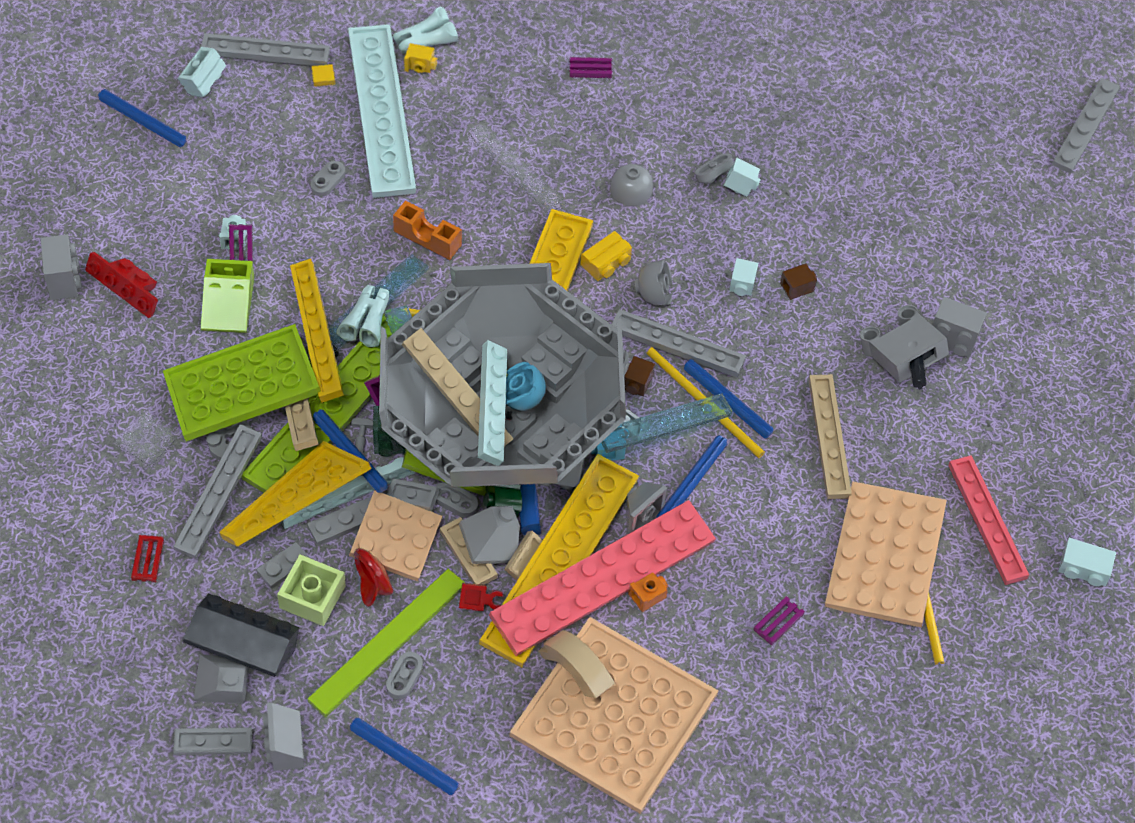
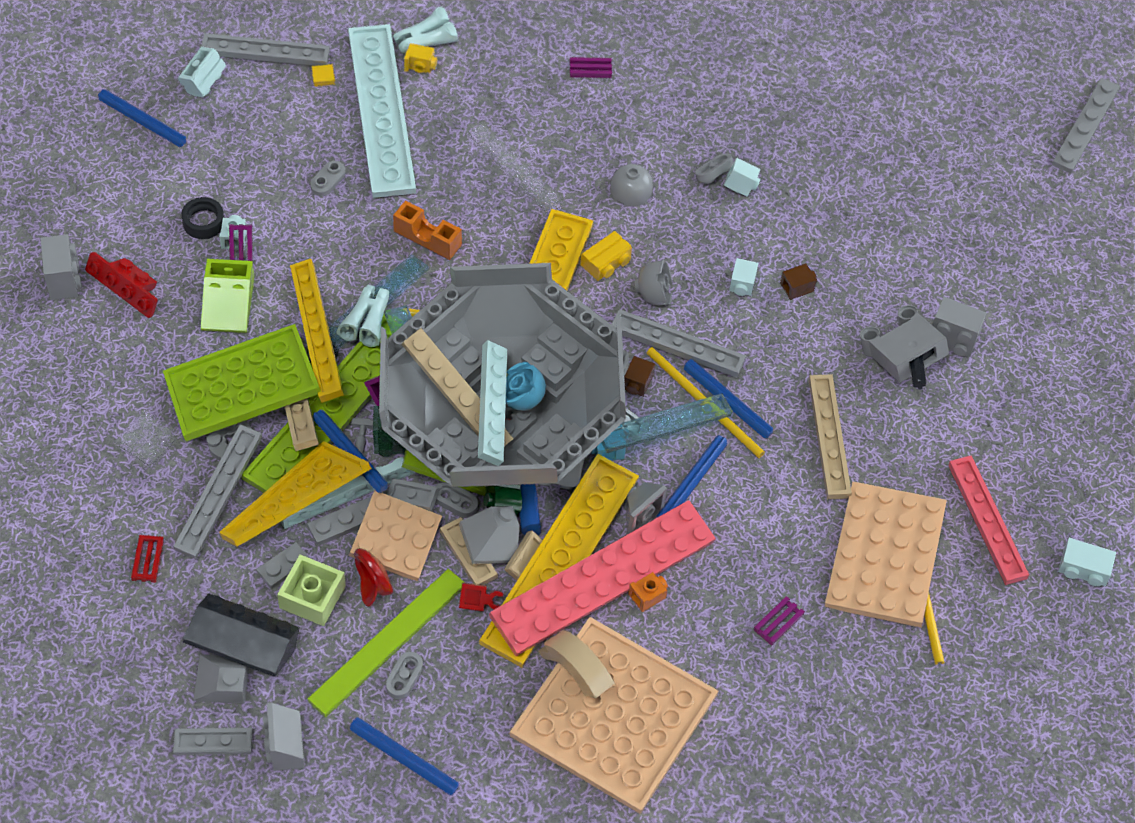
(203, 231): none -> black tyre

